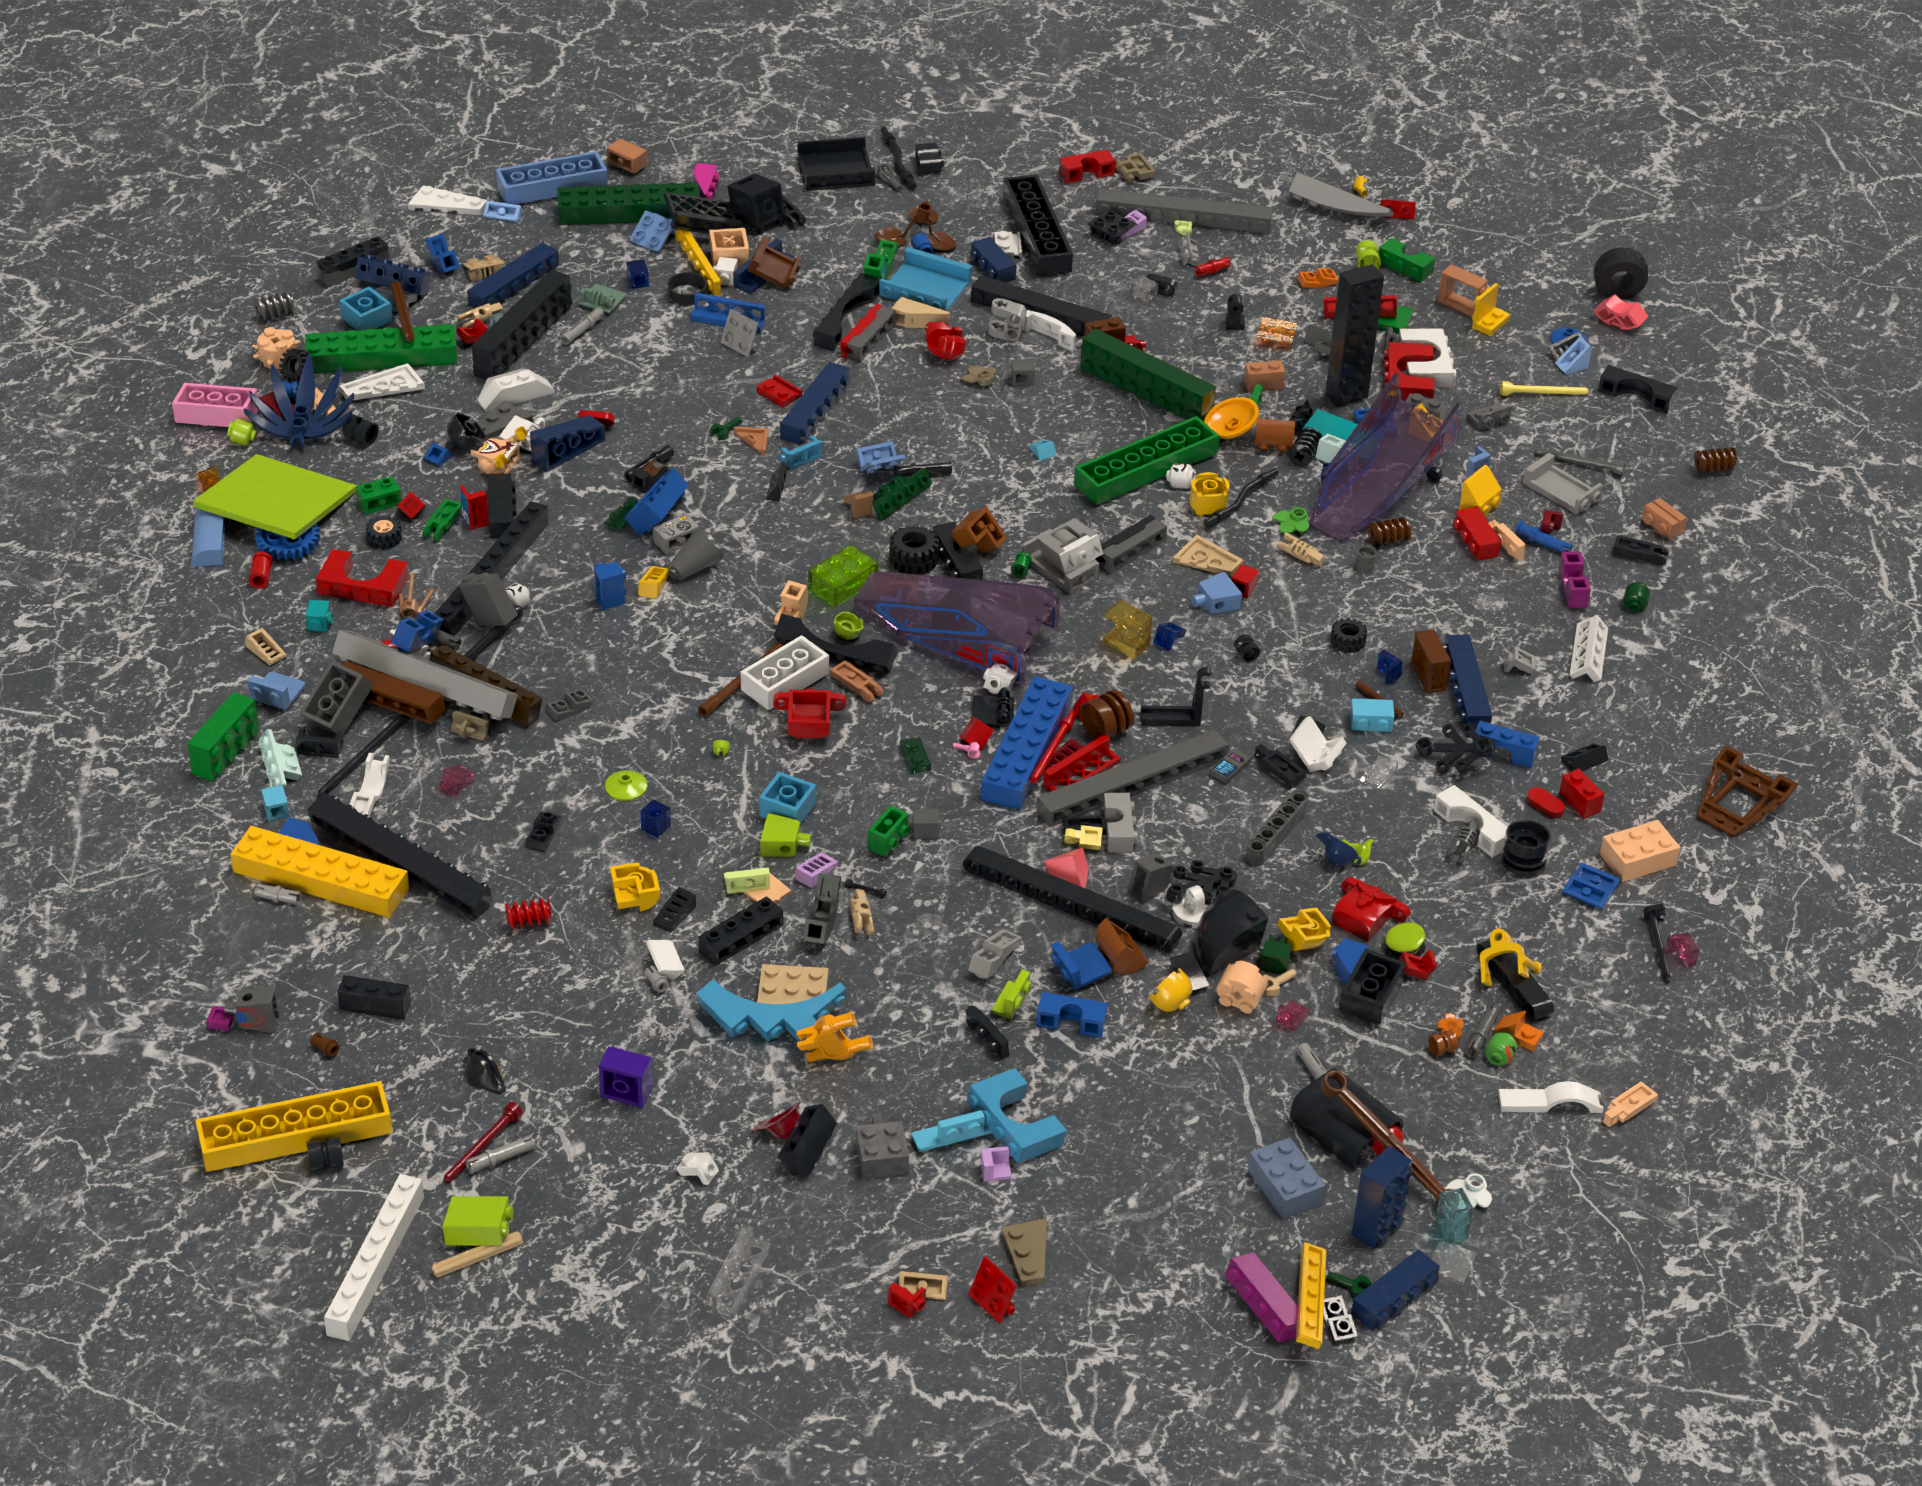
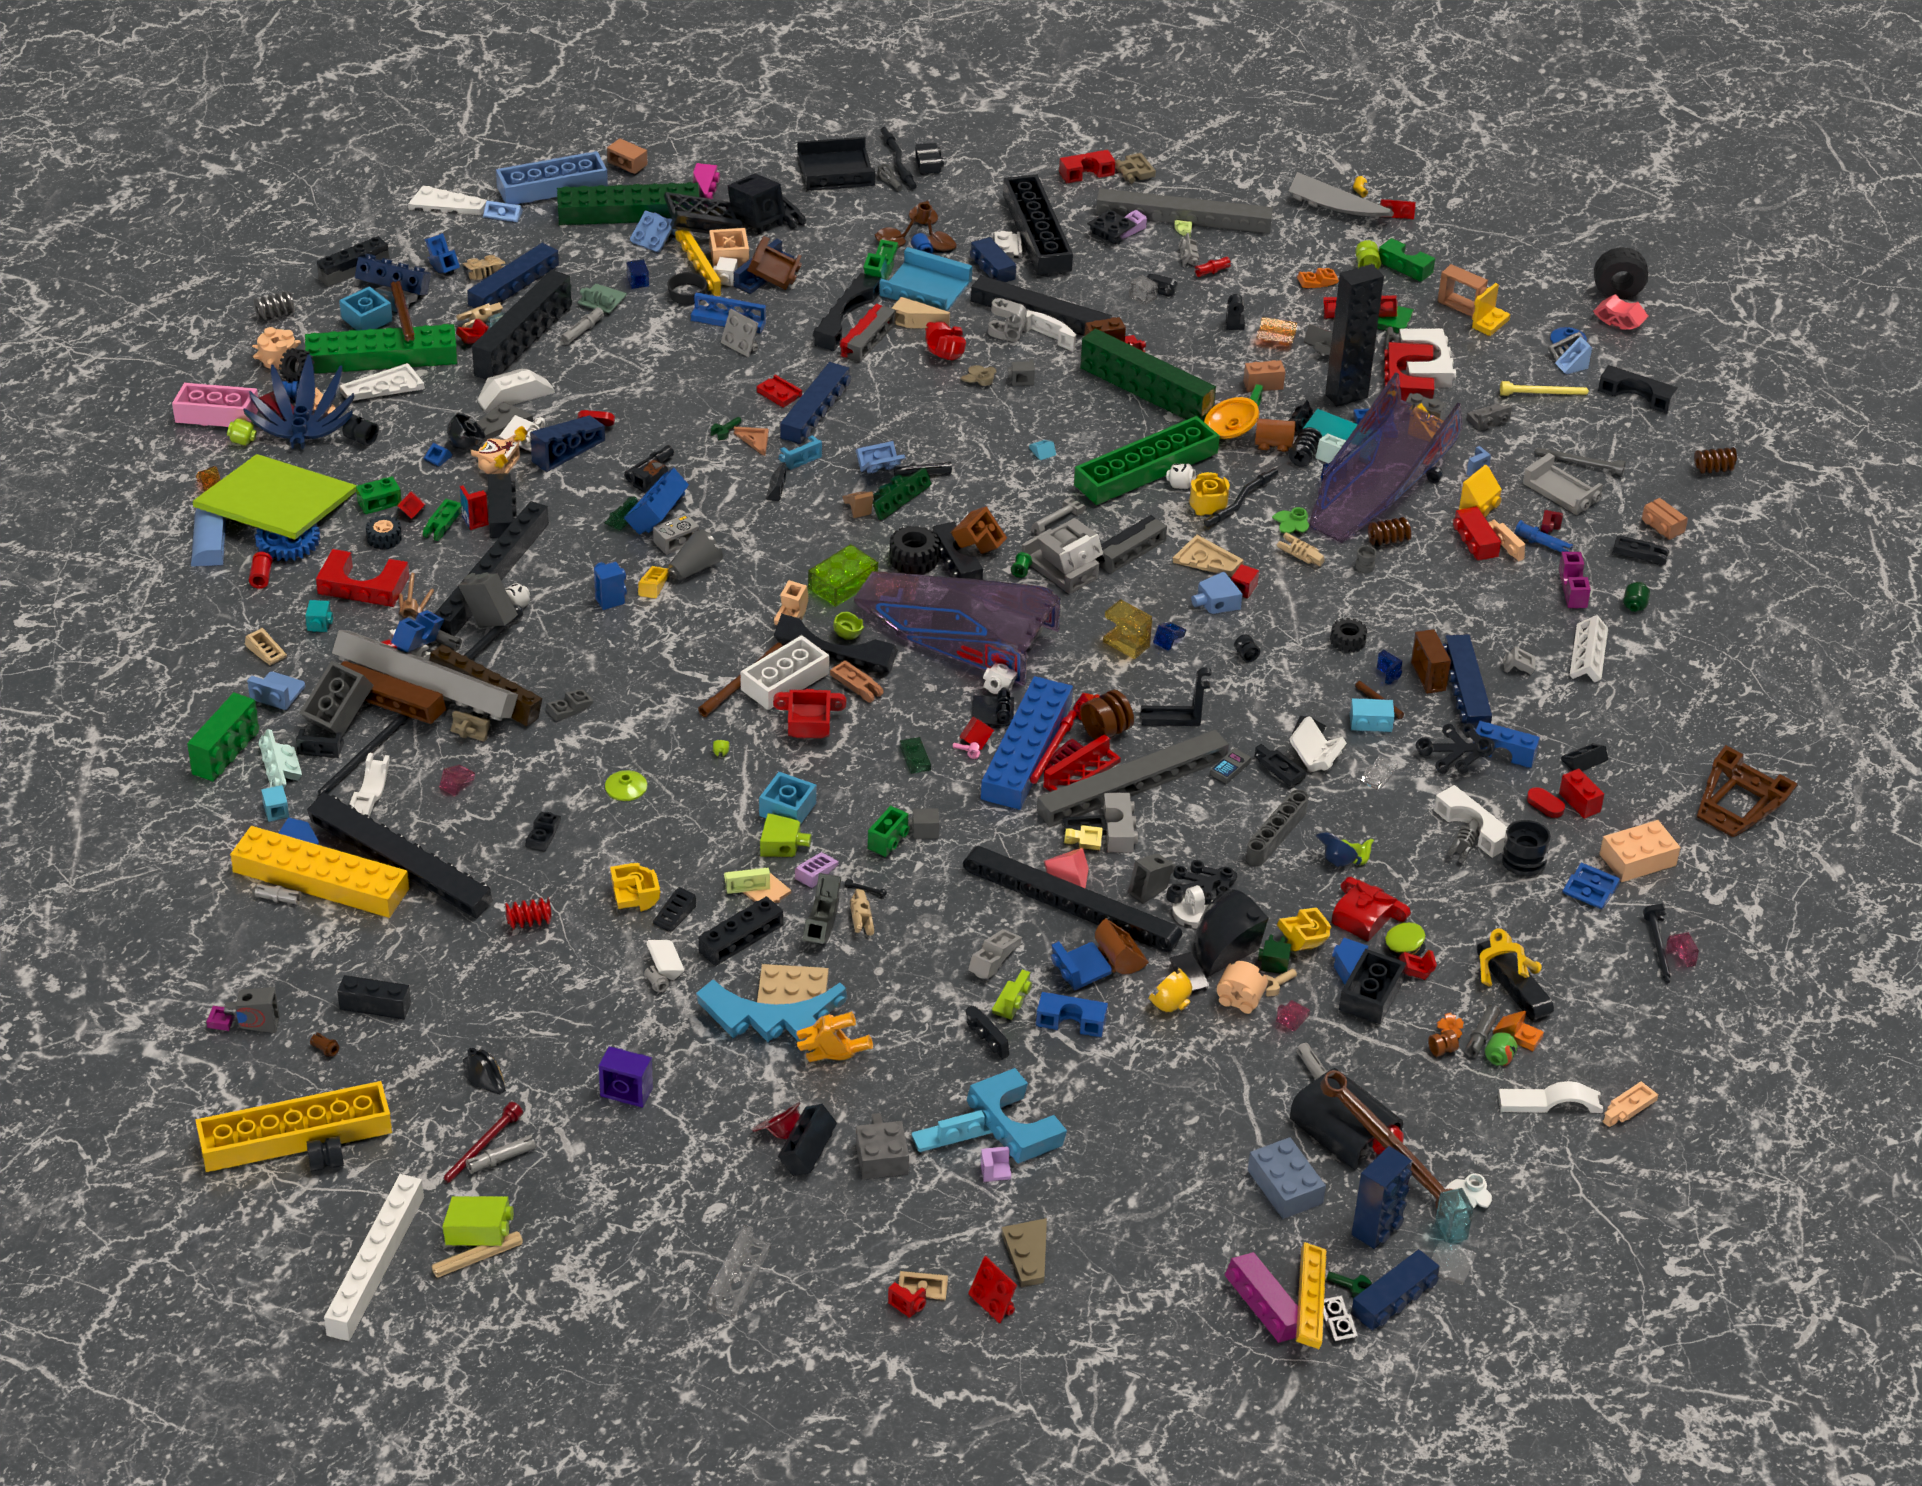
(655, 818): clear blue brick -> none
(698, 1164): white bracket -> none
(1069, 505): none -> light grey hinge

